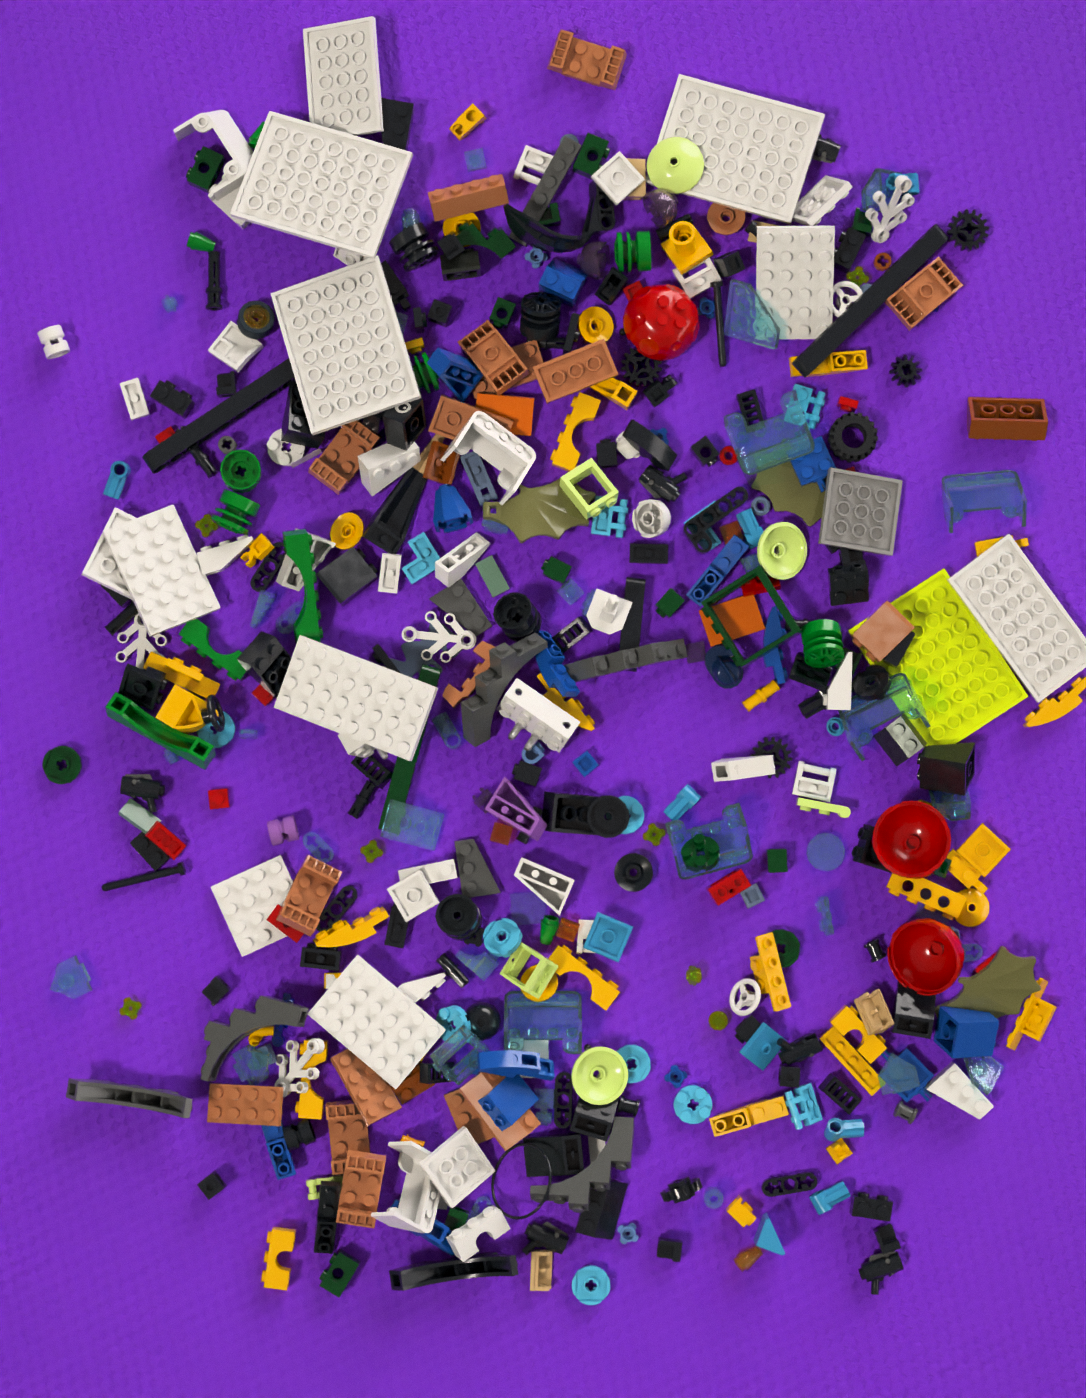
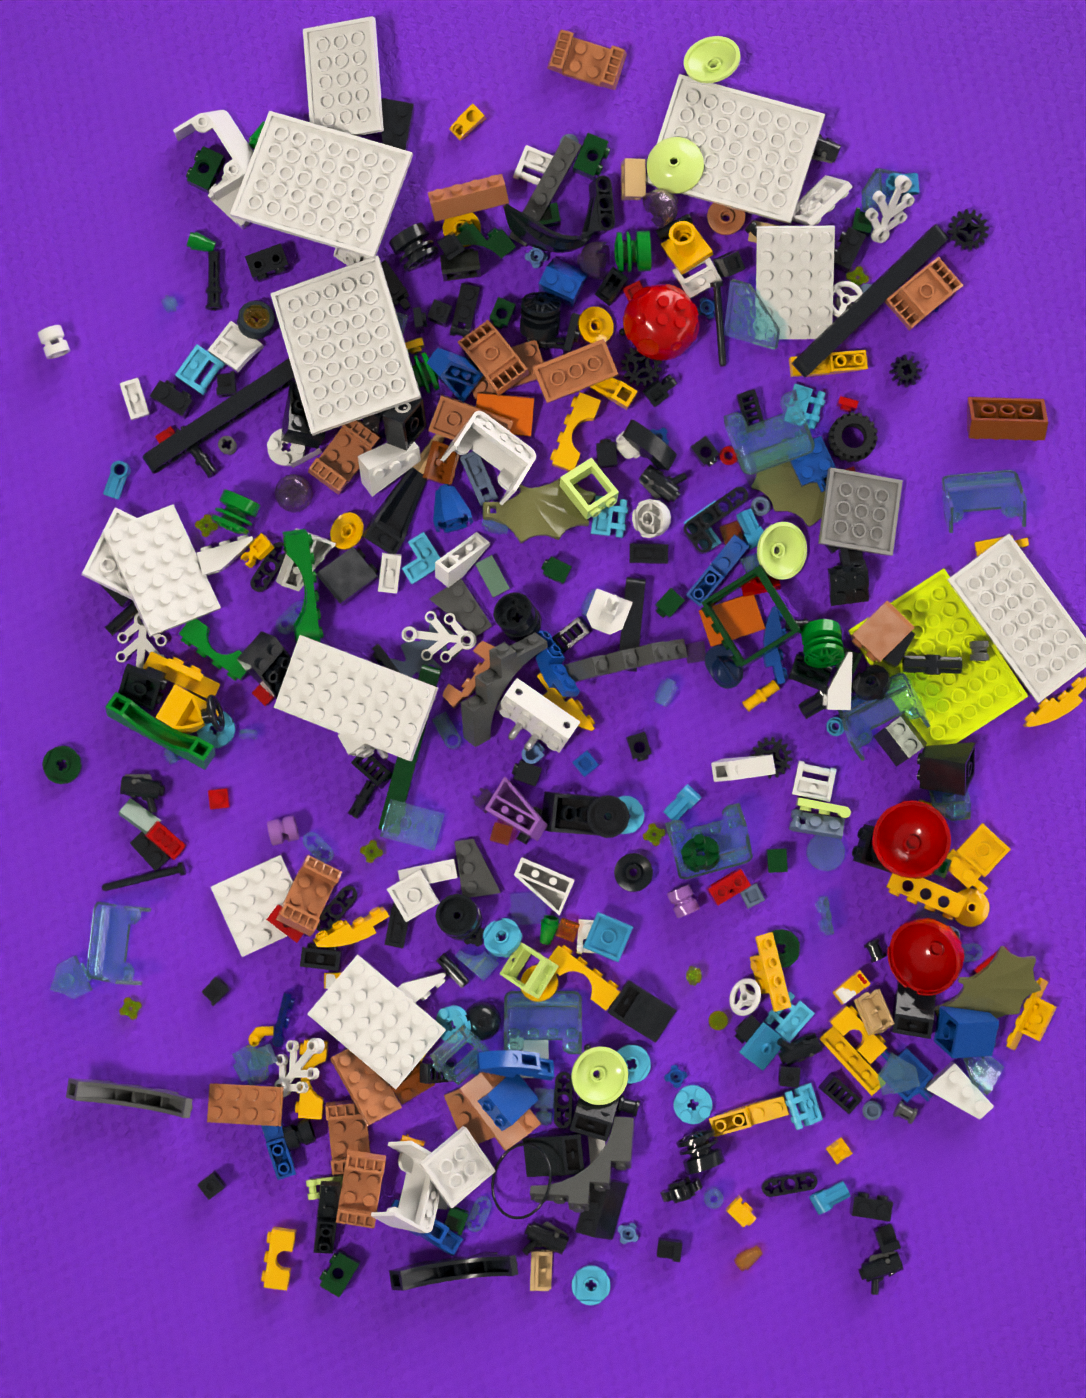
(110, 942): none -> clear light blue windscreen
(195, 365): none -> medium azure plate
(243, 1022): dark grey arch -> none
(246, 461): green wheel -> none
(262, 606): clear light blue slope -> none
(267, 262): none -> black brick
(293, 493): none -> clear purple cylinder
(410, 218): clear light blue hat -> none
(464, 1238): white arch -> none
(465, 309): none -> black plate
(475, 160): clear light blue plate -> none
(570, 591): clear light blue plate -> none
(617, 178): white plate -> none
(641, 737): none -> black brick
(641, 1011): none -> black slope
(665, 692): none -> clear light blue brick
(683, 901): none -> medium lavender wheel
(699, 1148): none -> black wheel
(712, 59): none -> yellowish green dish
(767, 1237): dark azure slope -> none
(793, 1021): none -> medium azure plate
(817, 824): none -> sand blue plate
(845, 1129): dark azure piece -> none
(851, 987): none -> yellow leg
(872, 1110): none -> sand blue plate
(878, 266): dark orange bush -> none
(932, 664): none -> black piece
(979, 650): none -> dark grey wheel

